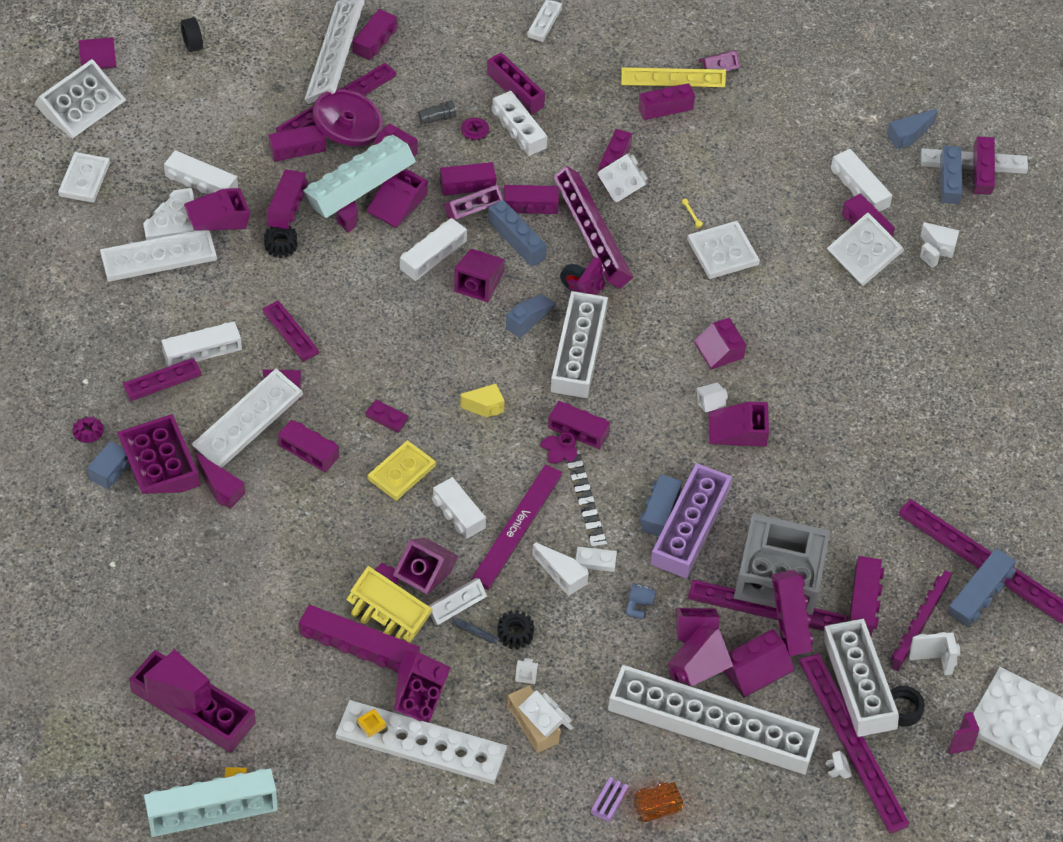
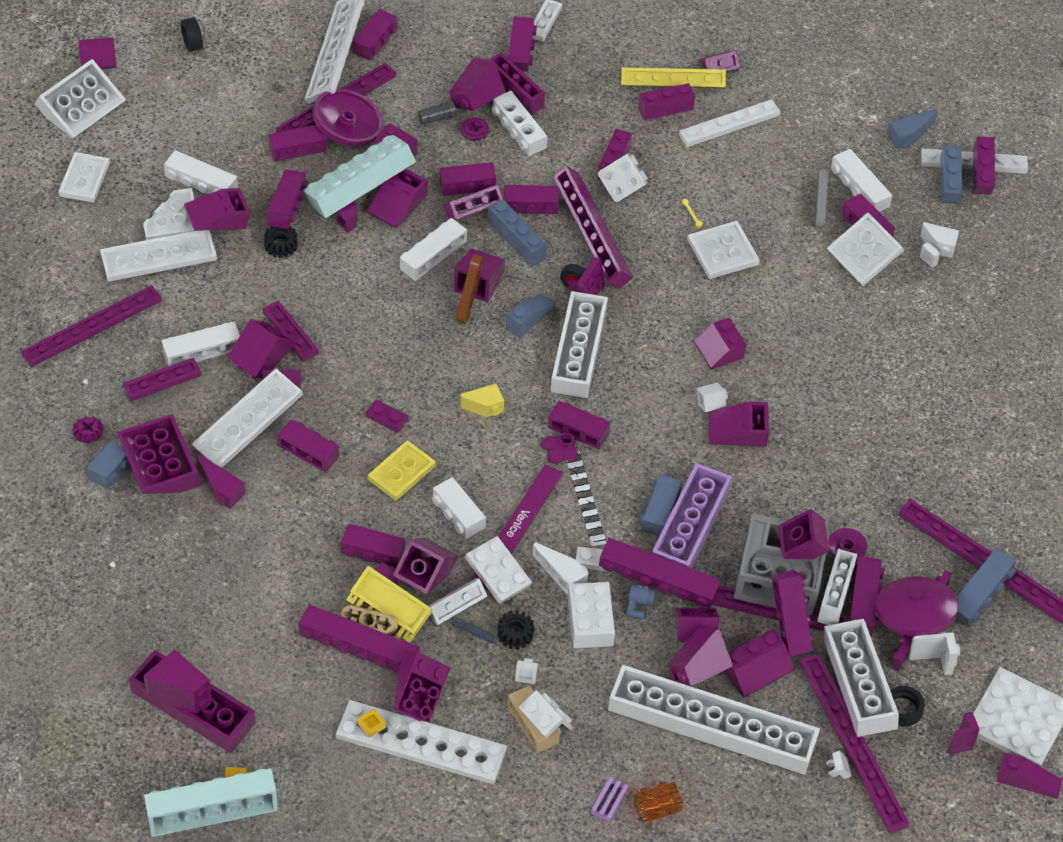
(91, 326): none -> magenta tile
(259, 348): none -> magenta slope
(372, 545): none -> magenta brick
(378, 616): none -> tan beam
(470, 288): none -> dark orange beam
(477, 85): none -> magenta slope
(498, 570): none -> white plate
(522, 43): none -> magenta brick
(591, 615): none -> white brick
(659, 573): none -> magenta brick
(729, 123): none -> white plate
(804, 536): none -> magenta slope
(821, 198): none -> light grey beam
(837, 587): none -> white brick
(847, 538): none -> magenta dish
(916, 606): none -> magenta dish
(1028, 776): none -> magenta slope

